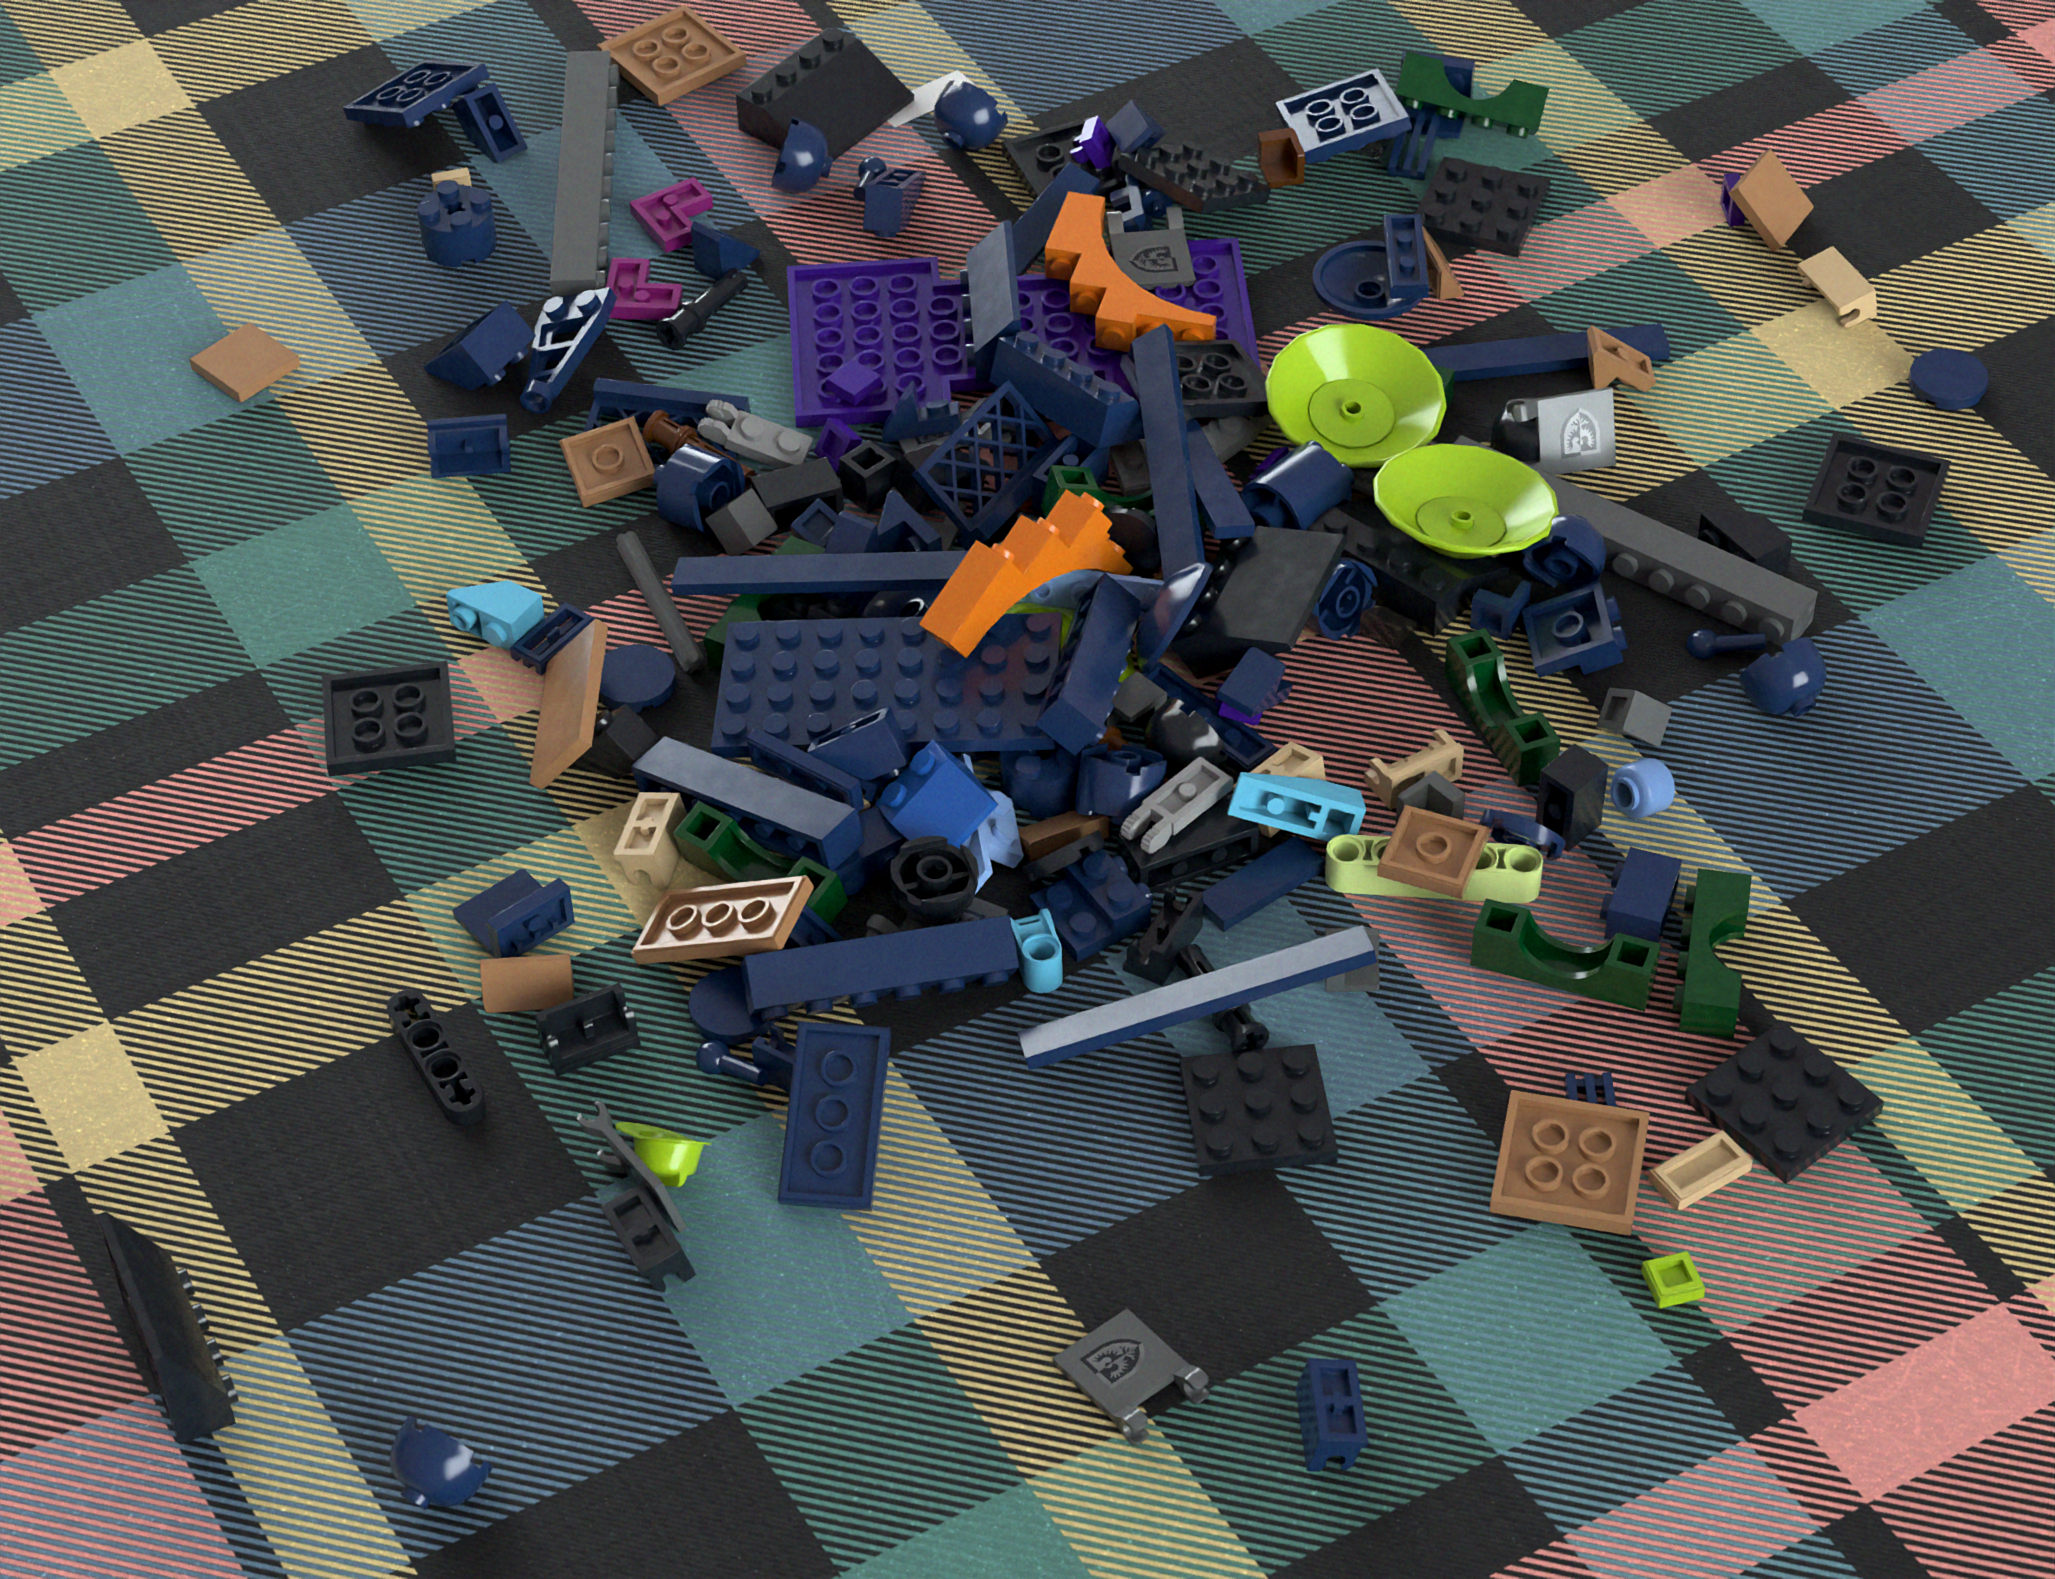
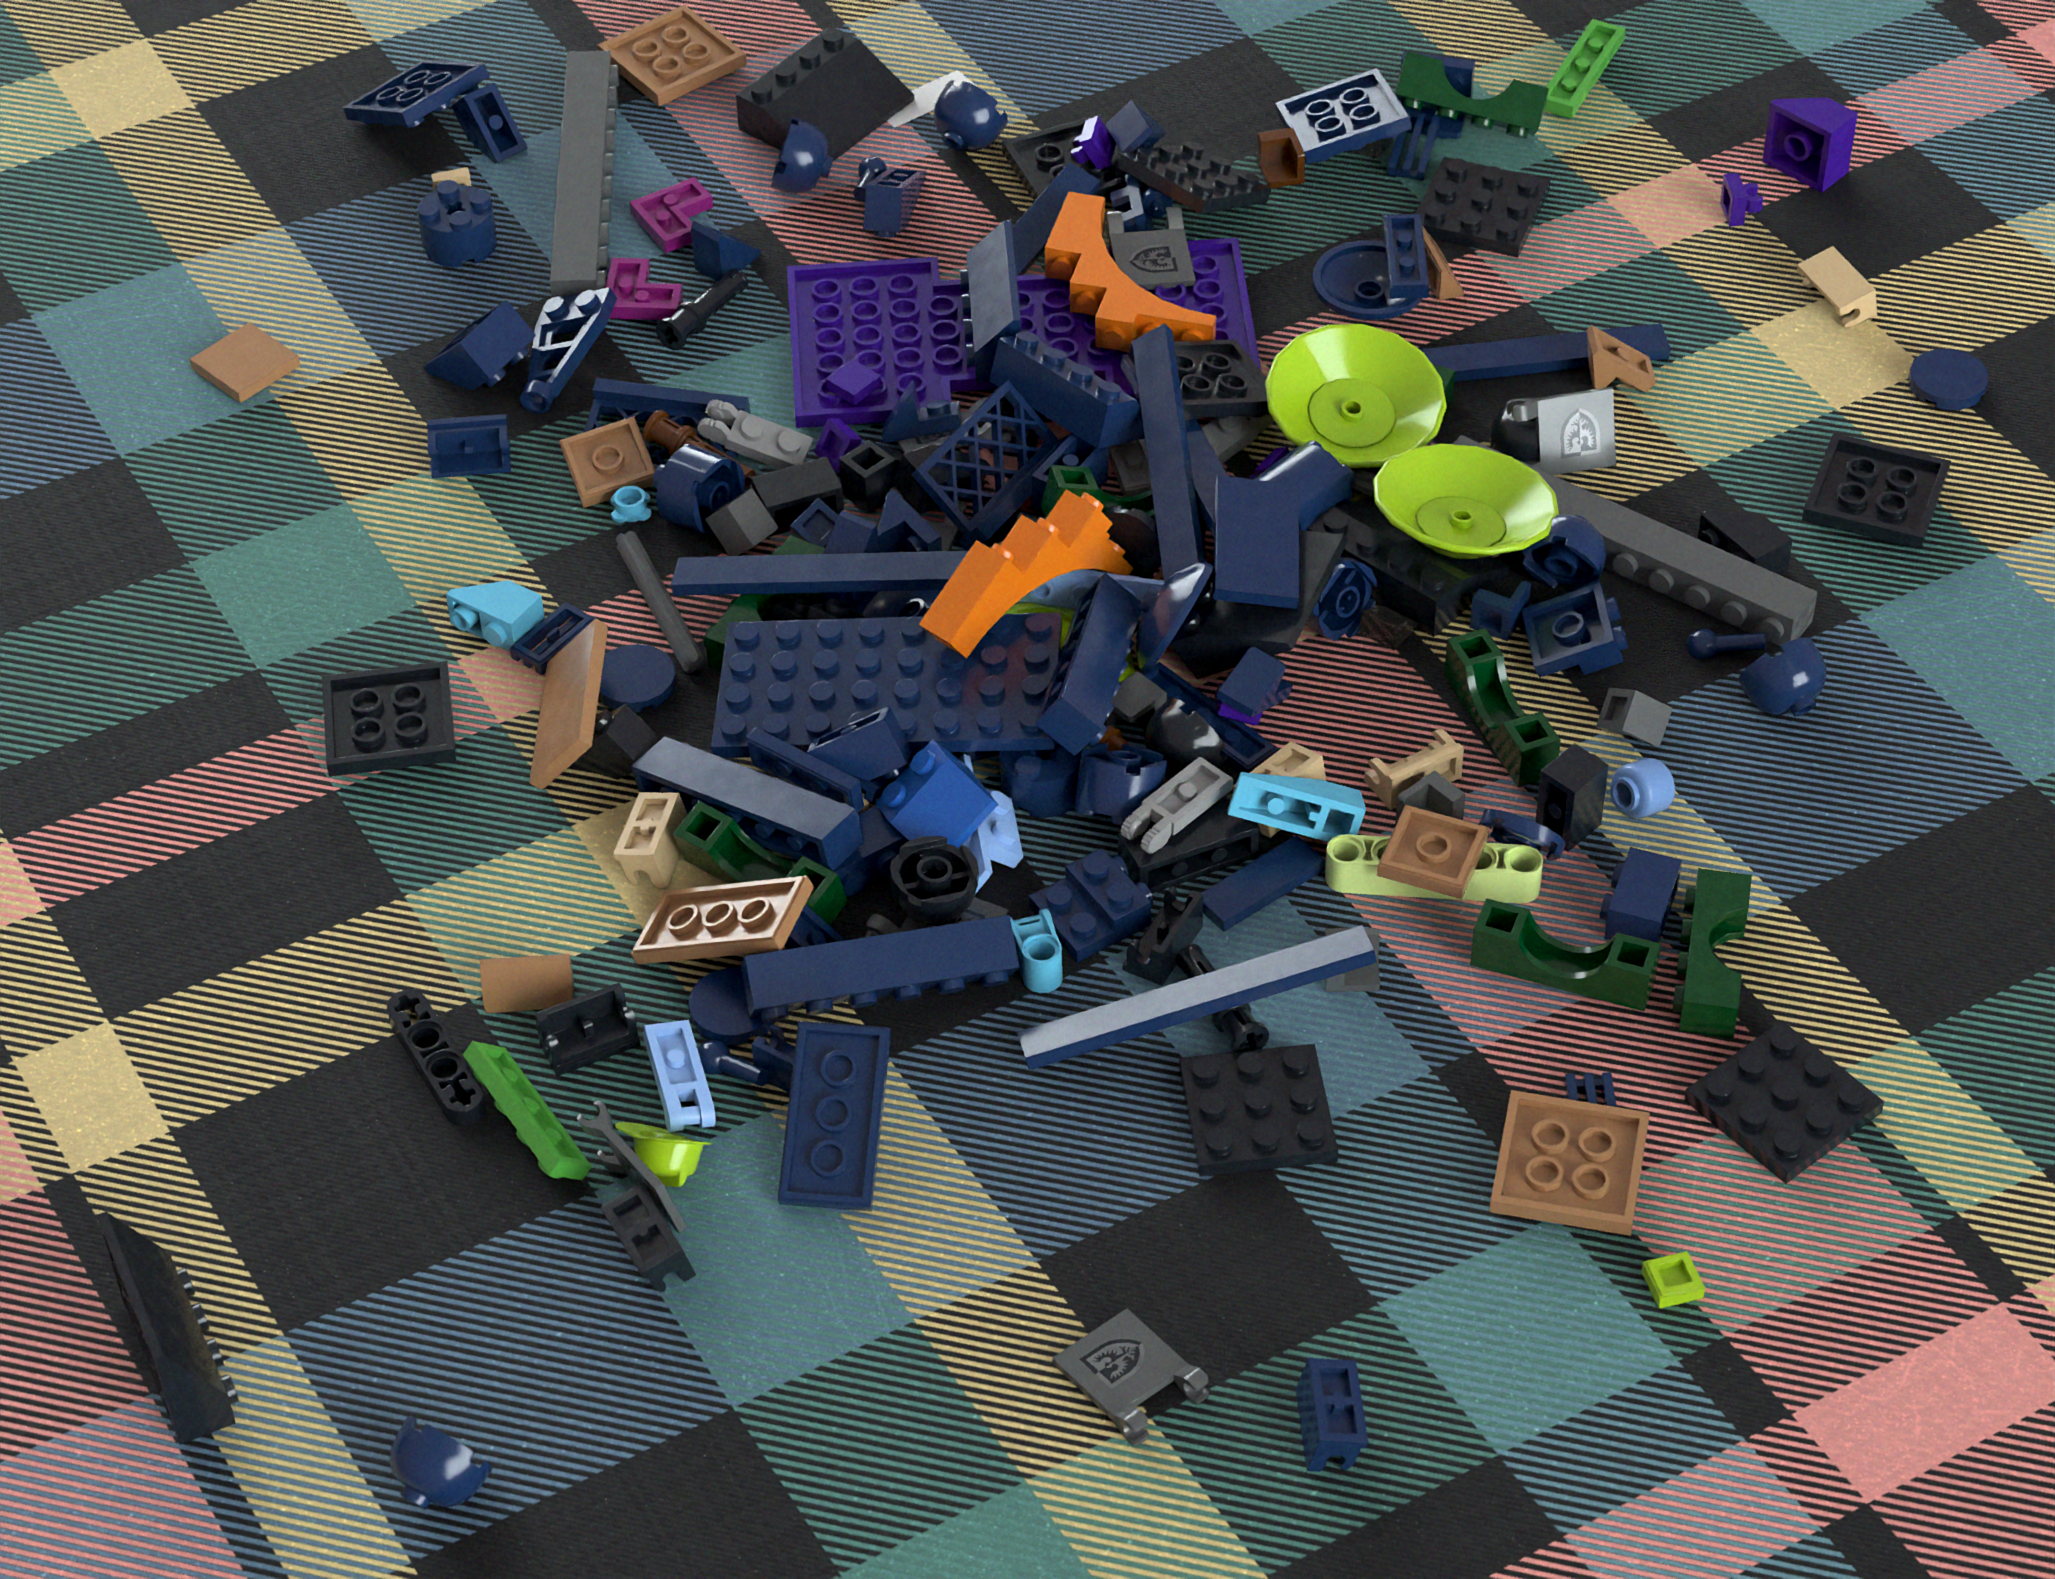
(516, 914): dark blue bracket -> none
(527, 1111): none -> bright green plate
(630, 504): none -> medium azure plate
(679, 1075): none -> light blue plate
(1059, 831): medium nougat slope -> none
(1063, 856): black tile -> none
(1256, 542): none -> dark blue tile
(1583, 67): none -> bright green plate
(1700, 1170): tan tile -> none
(1771, 200): medium nougat tile -> none
(1810, 140): none -> dark purple slope

